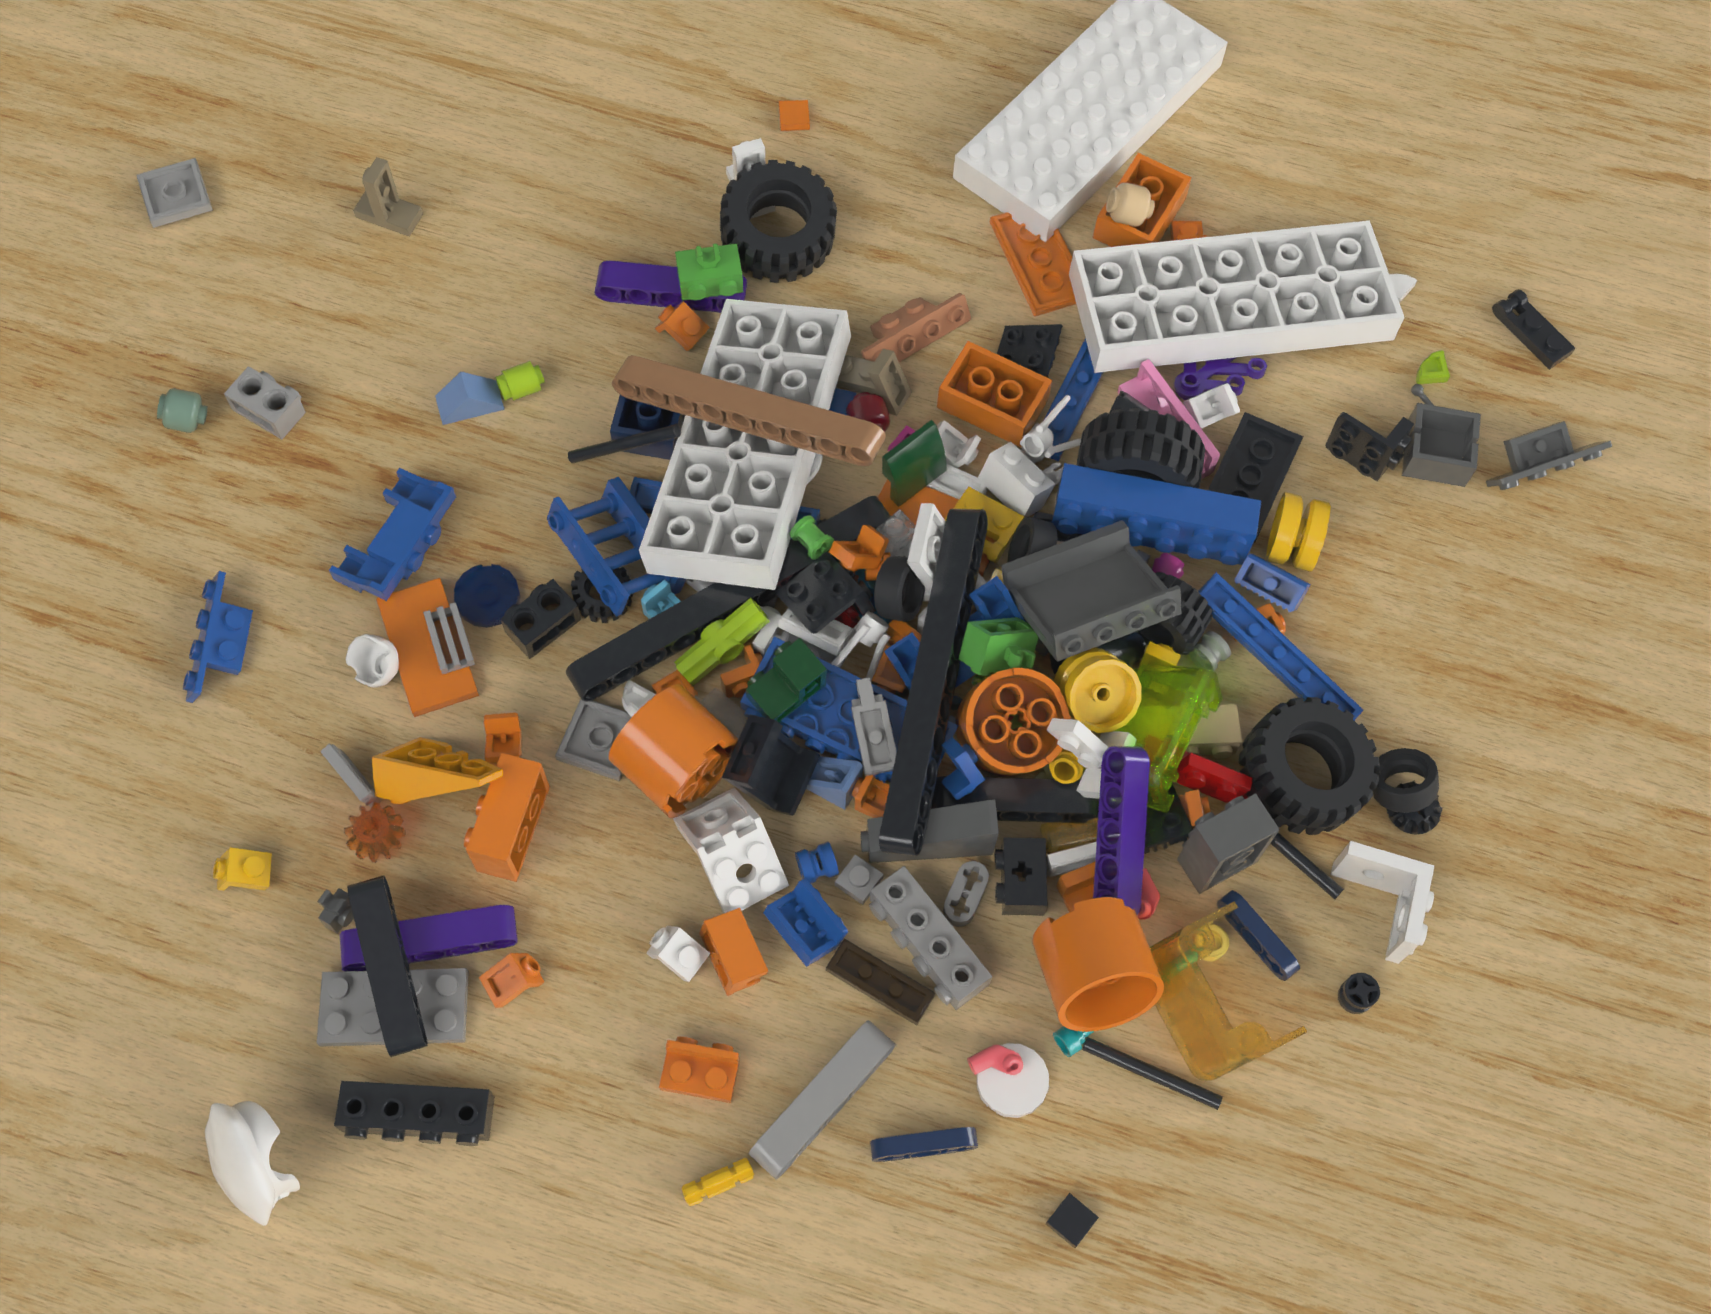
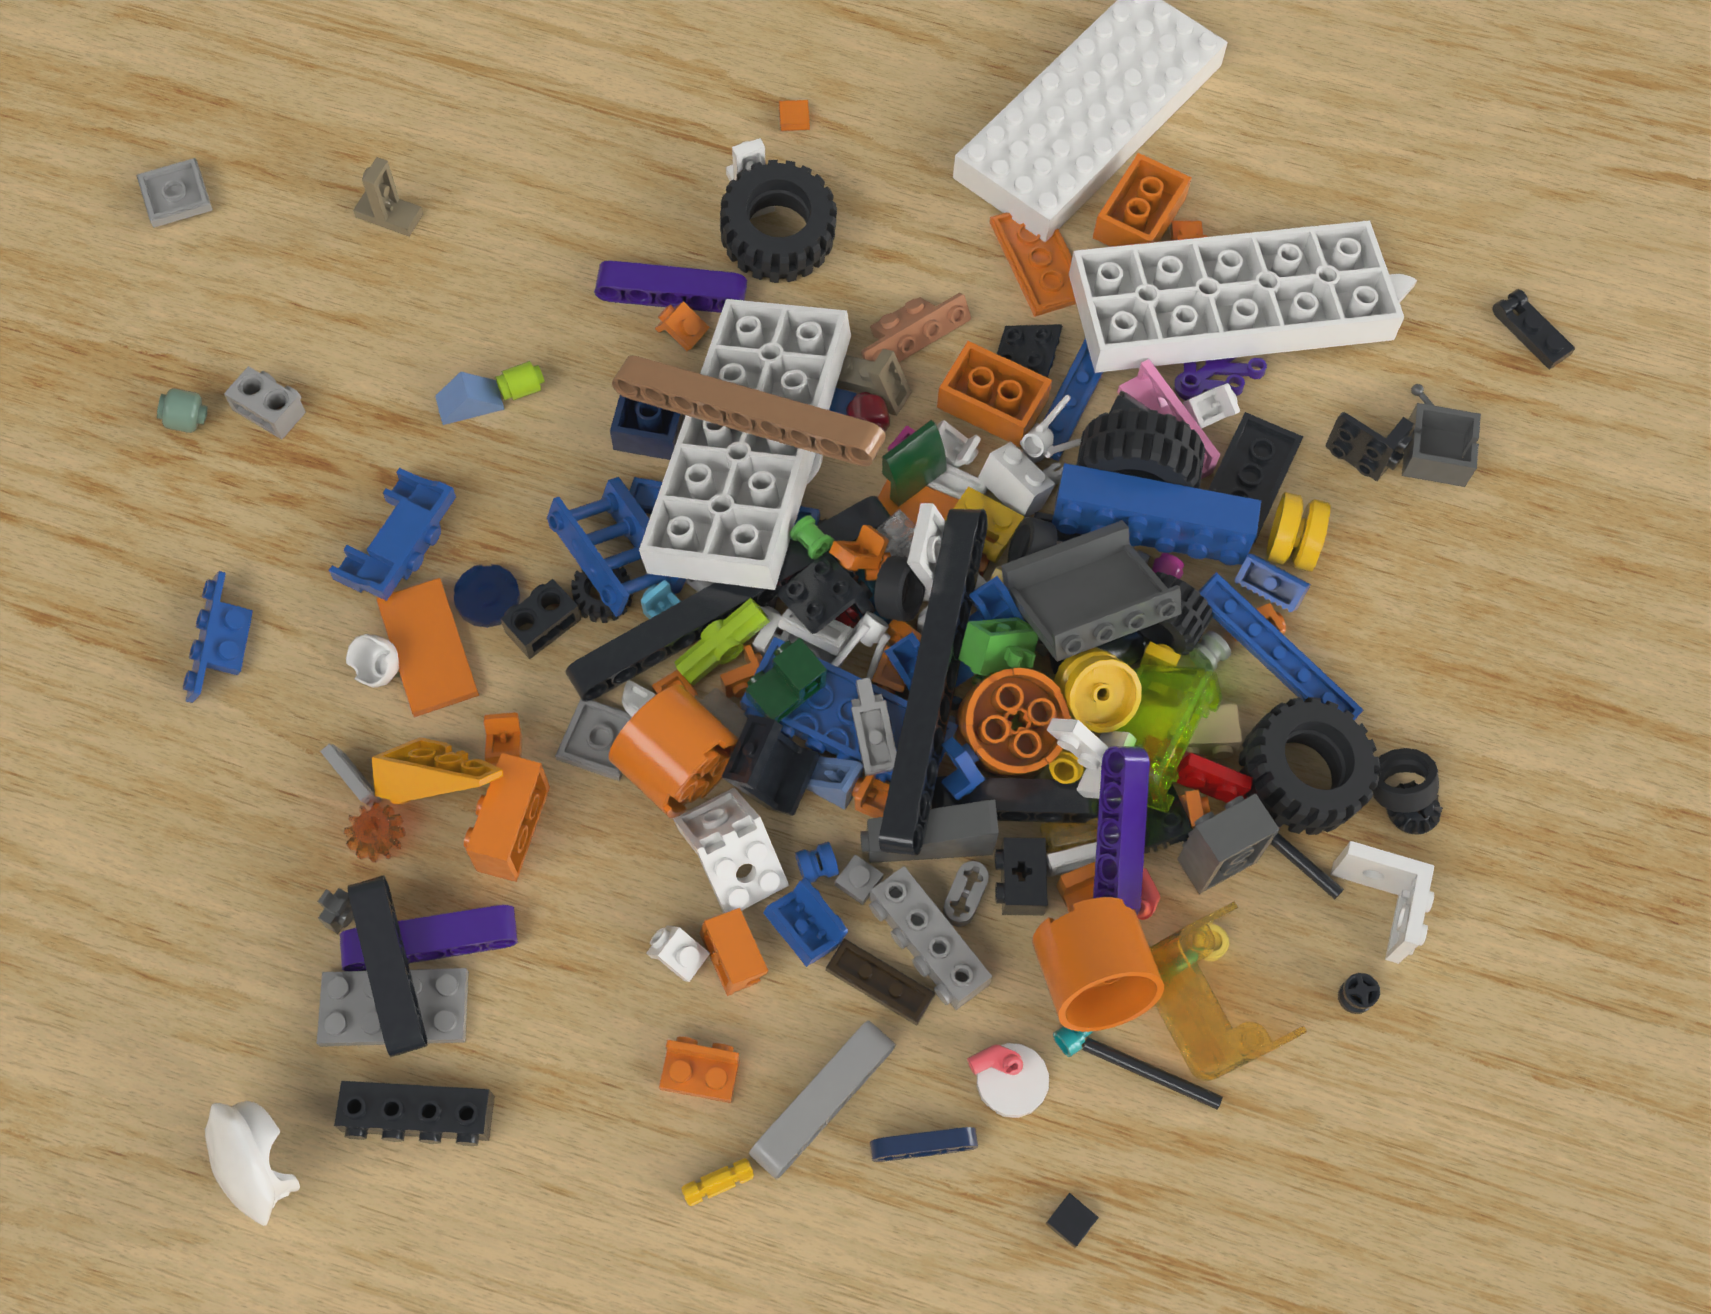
(243, 869): yellow bracket -> none
(441, 615): light grey tile -> none
(511, 978): orange bracket -> none
(624, 443): black bar -> none
(709, 272): bright green brick -> none
(1130, 204): tan head -> none
(1260, 937): dark blue beam -> none
(1433, 369): lime tile -> none
(1541, 450): dark grey bracket -> none

